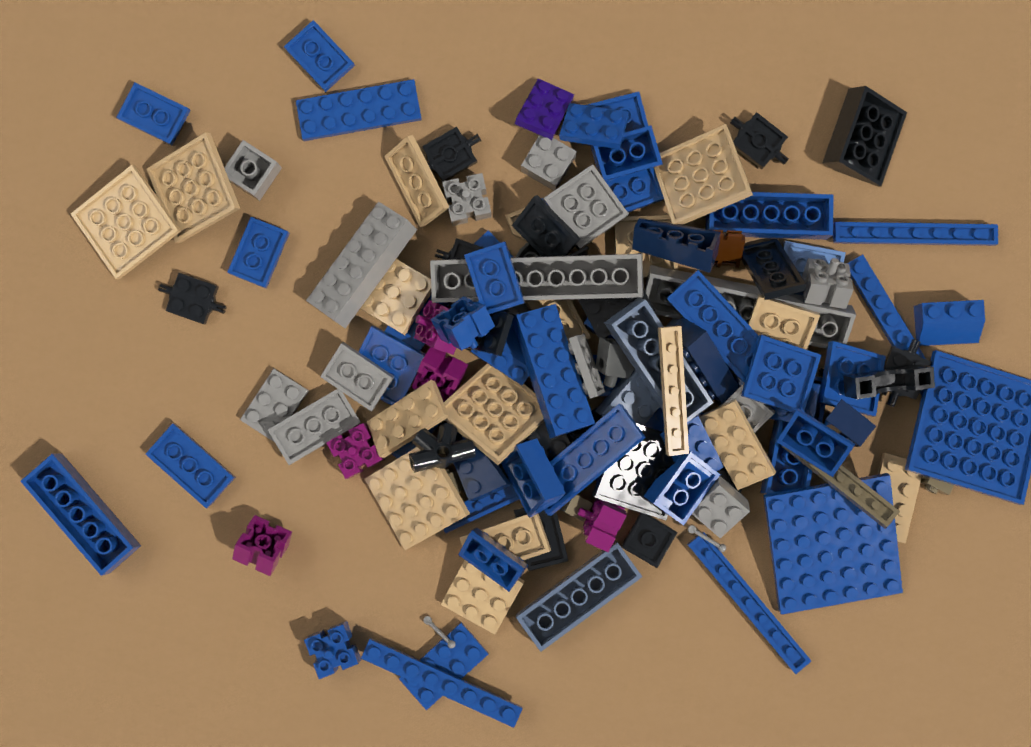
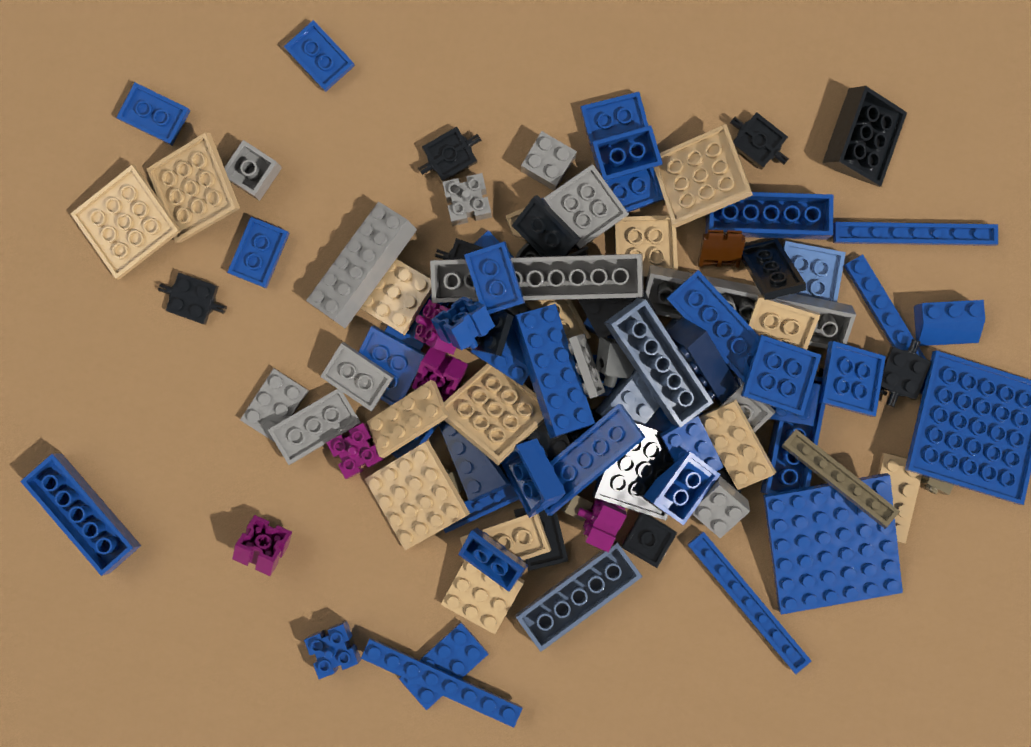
(190, 465): blue plate -> none
(358, 110): blue plate -> none
(416, 181): tan plate -> none
(428, 621): light grey hinge -> none
(443, 444): black piece -> none
(544, 109): dark purple plate -> none
(594, 126): blue plate -> none
(673, 390): tan plate -> none
(677, 243): dark blue wedge -> none
(692, 529): light grey hinge -> none
(815, 442): blue slope -> none
(827, 283): light grey brick -> none
(849, 423): dark blue wedge -> none
(901, 378): black arch -> none

